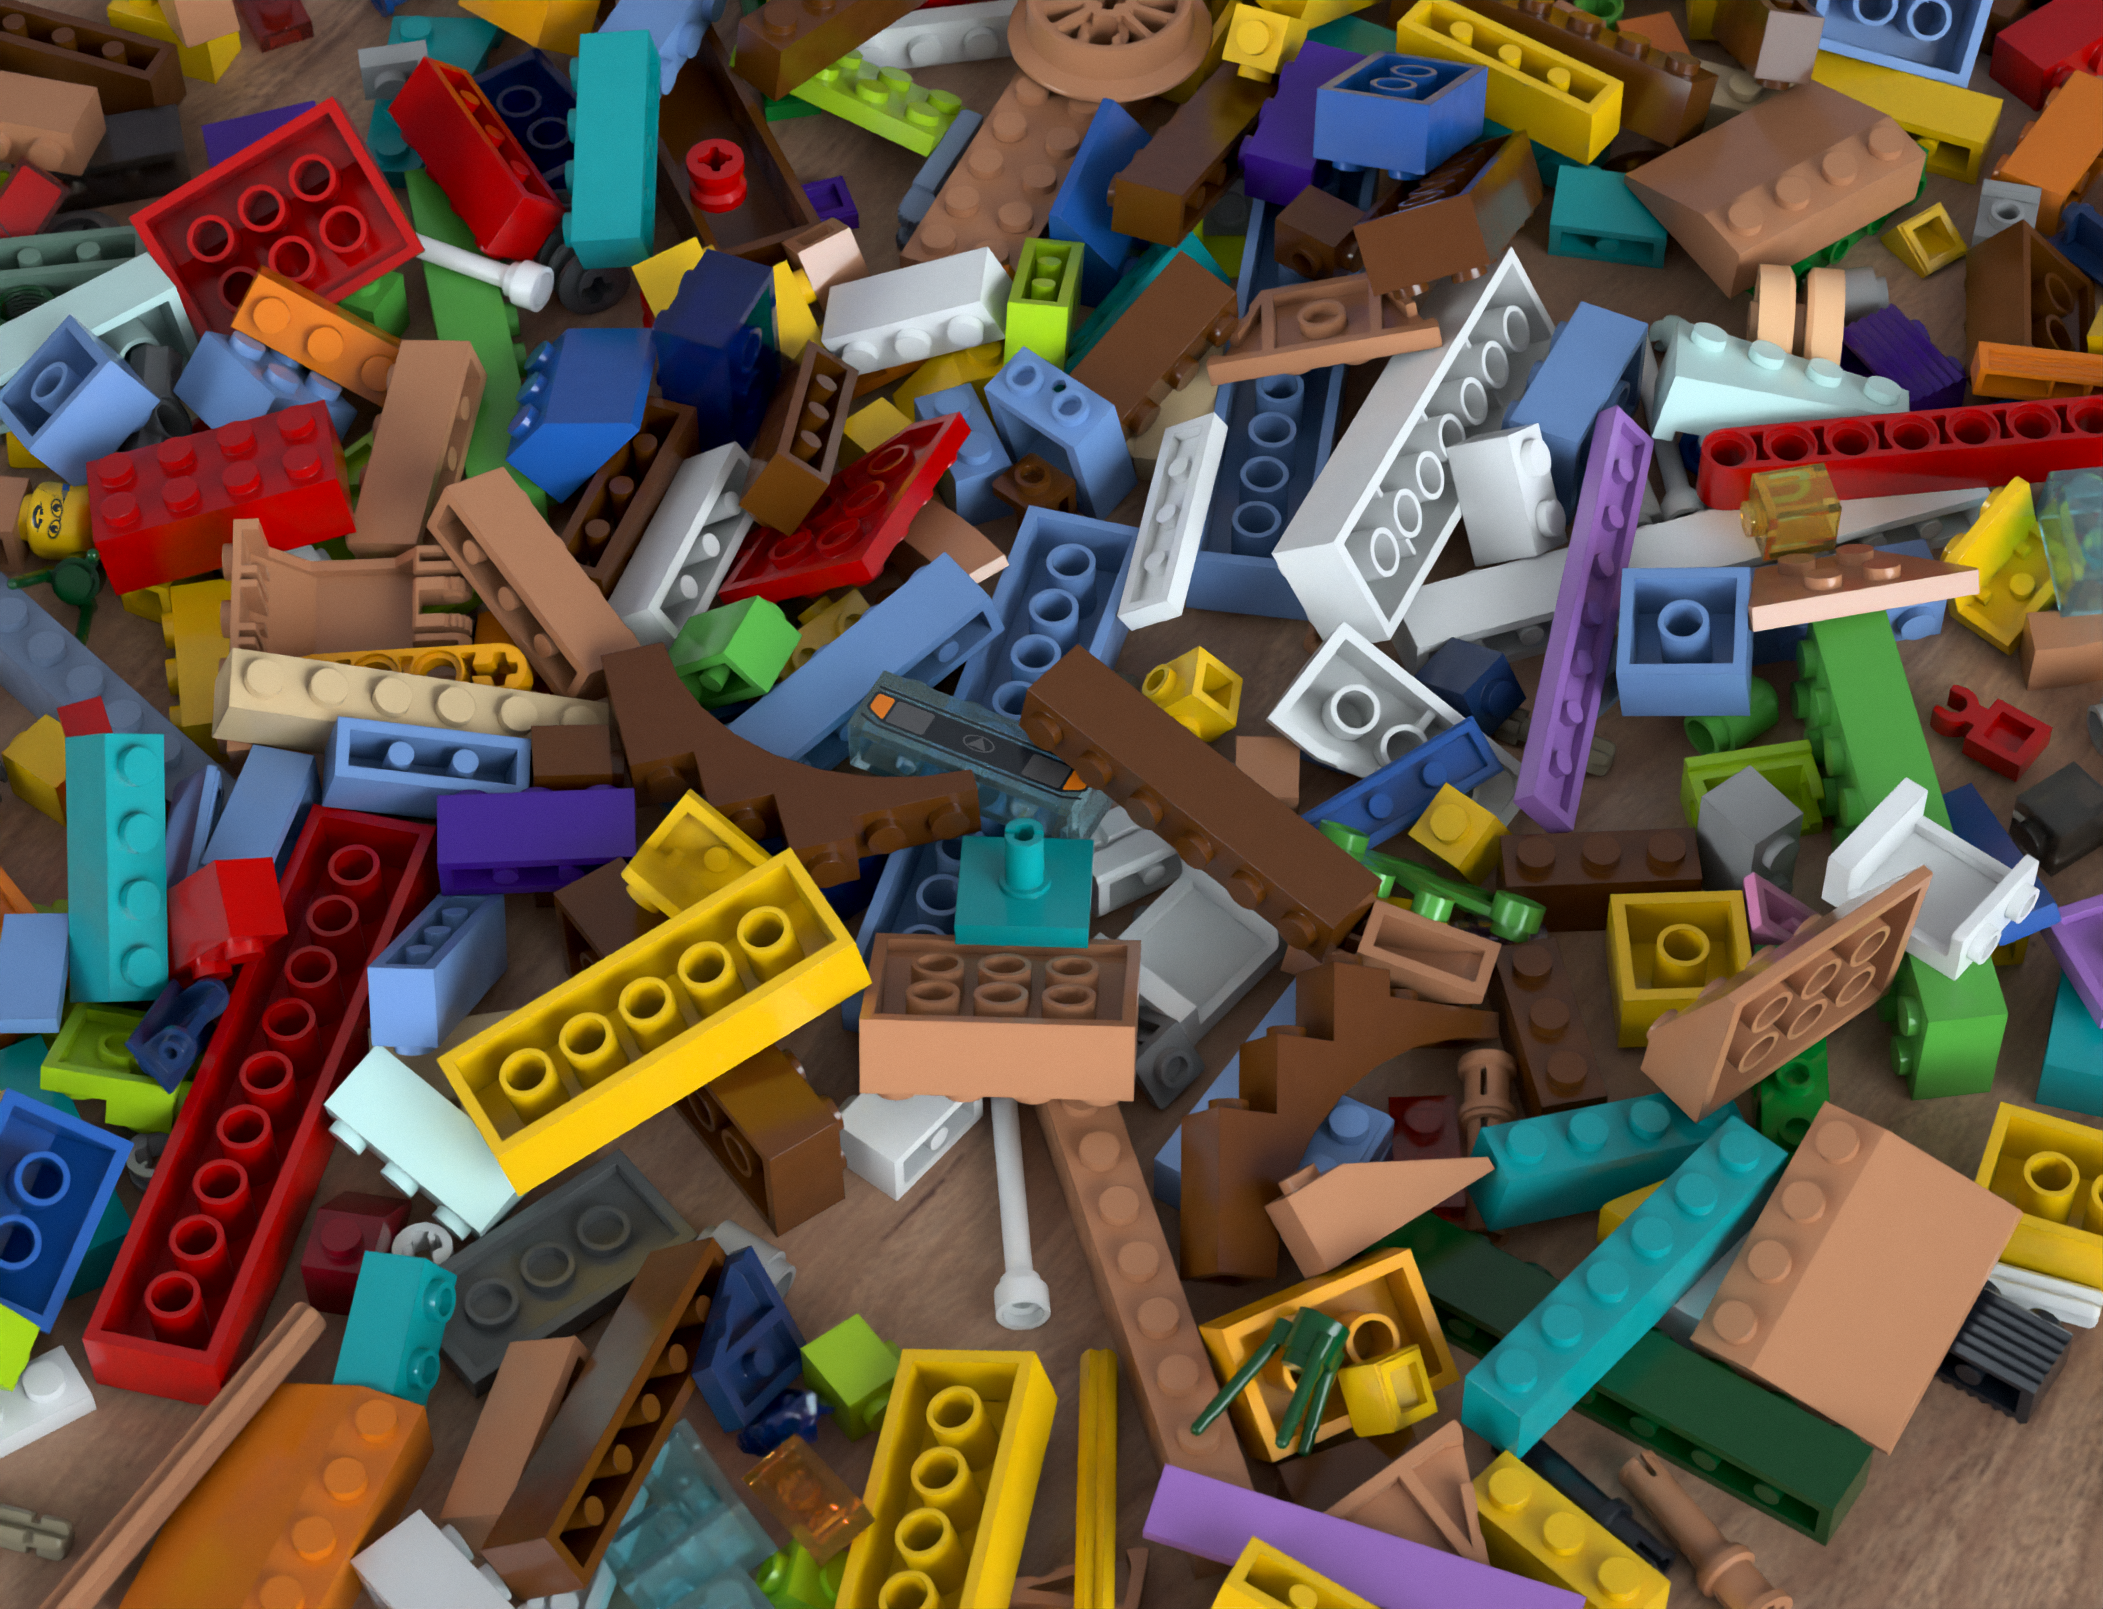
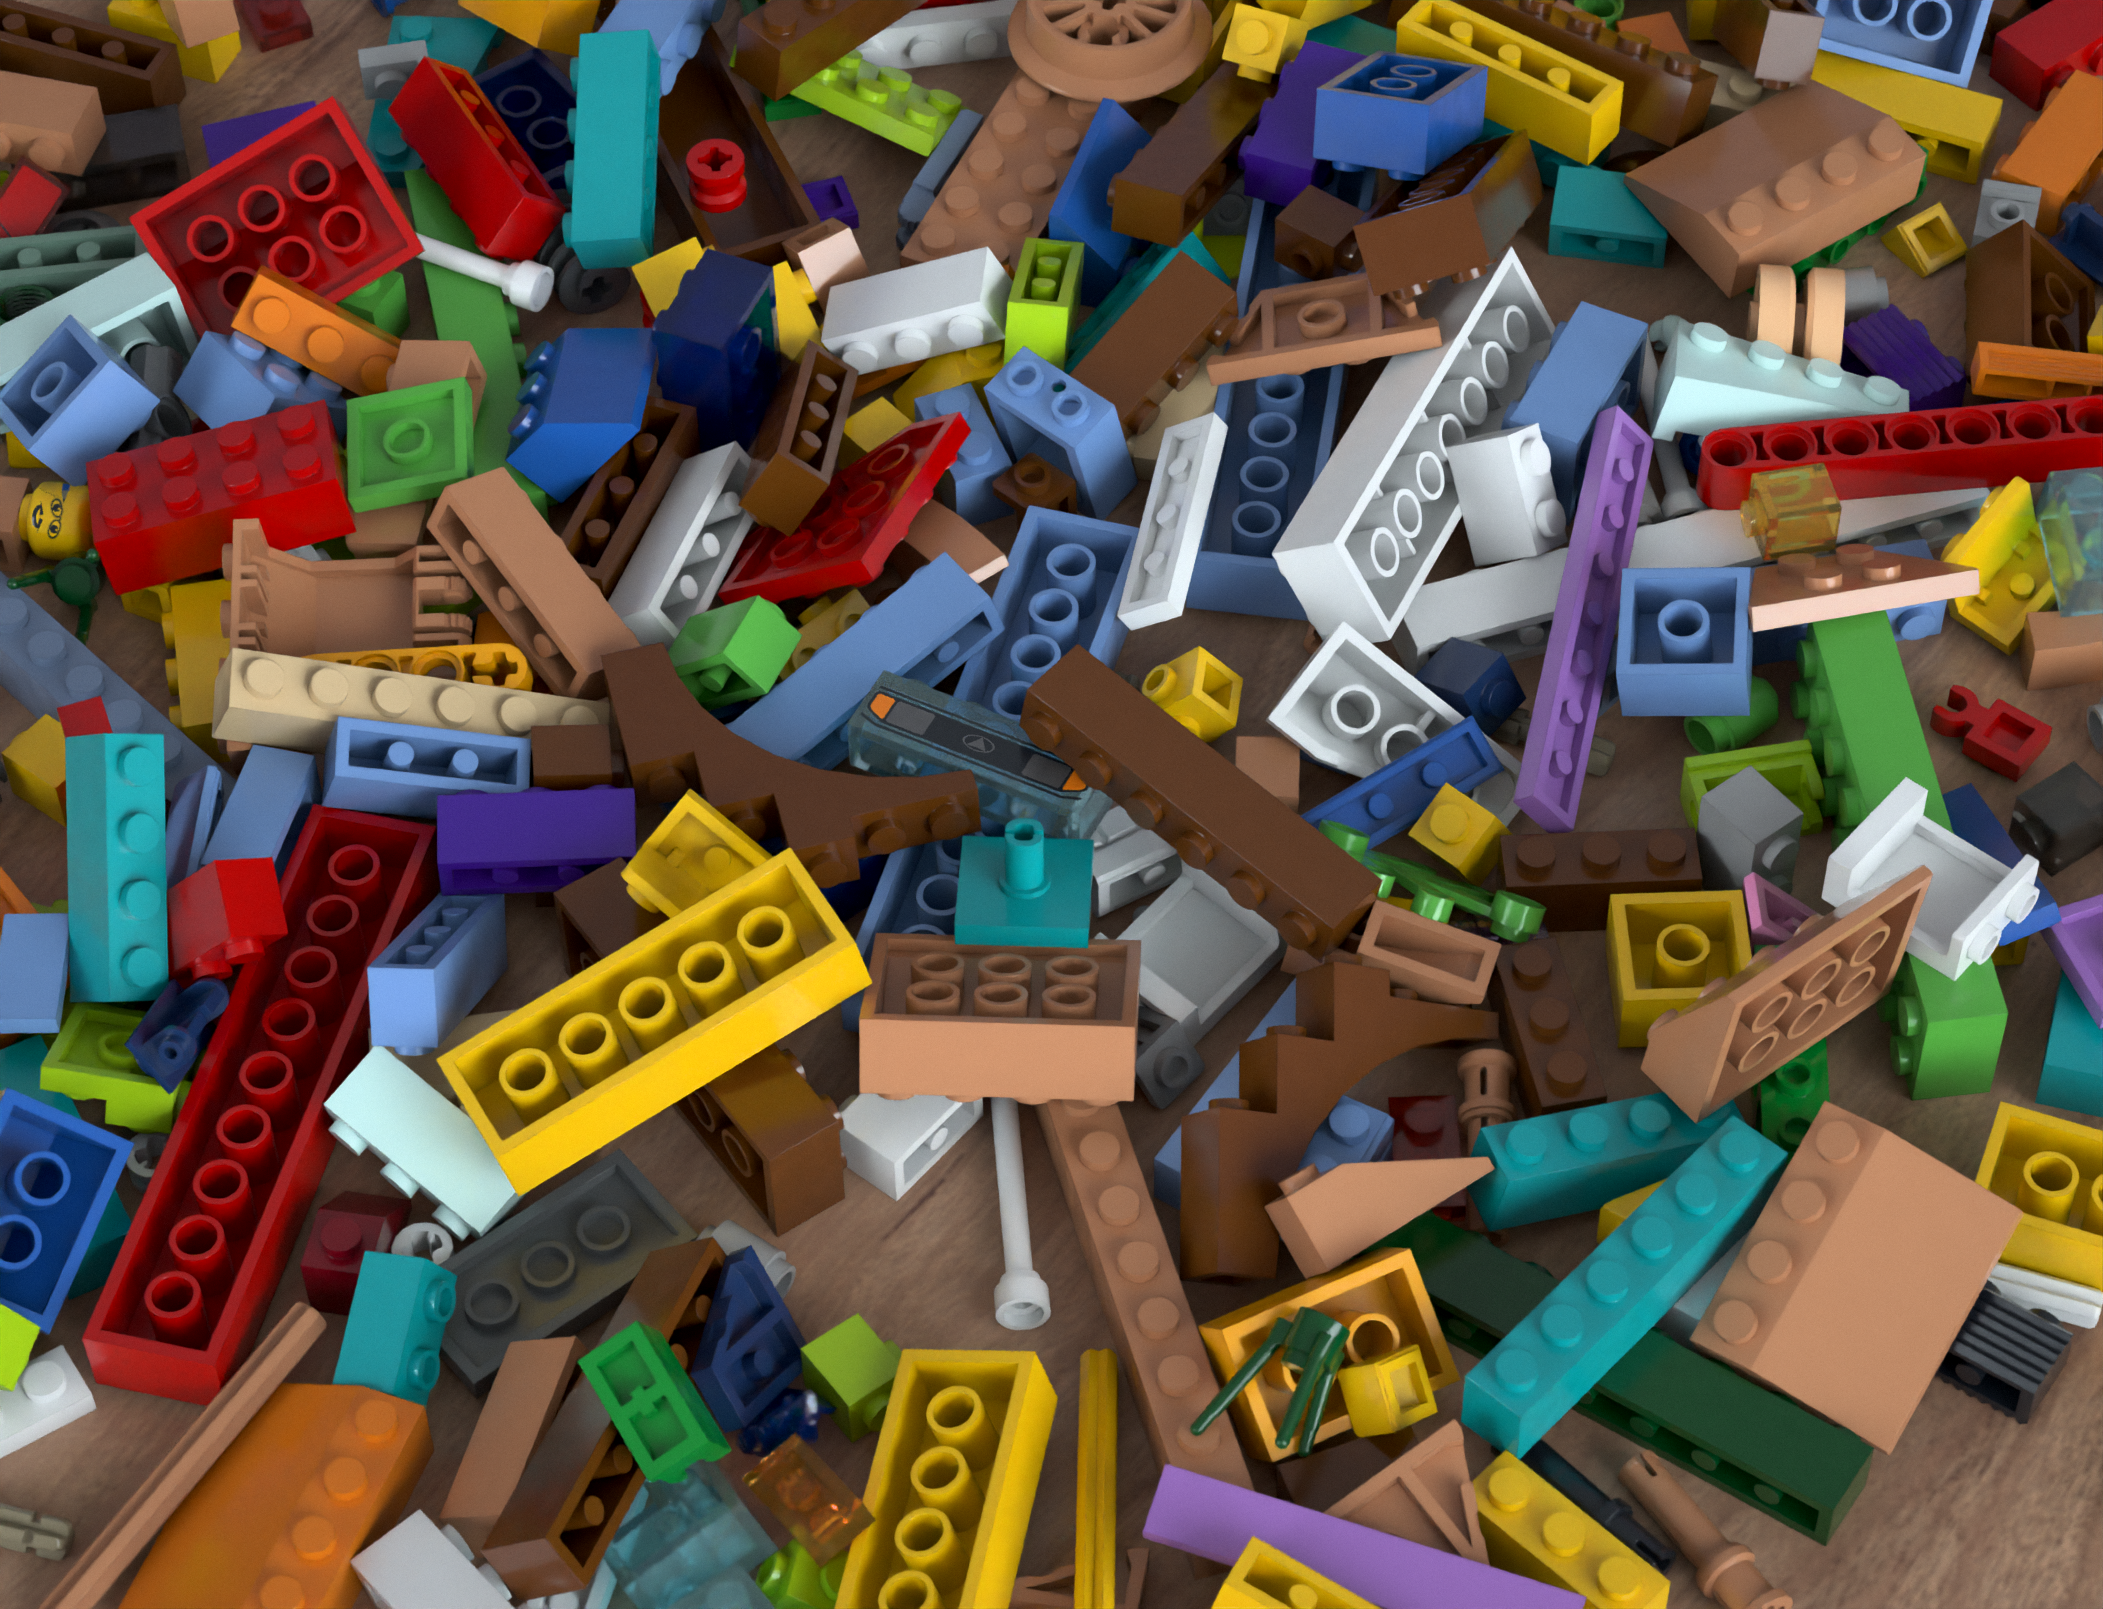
(409, 443): none -> bright green plate
(653, 1403): none -> green hinge

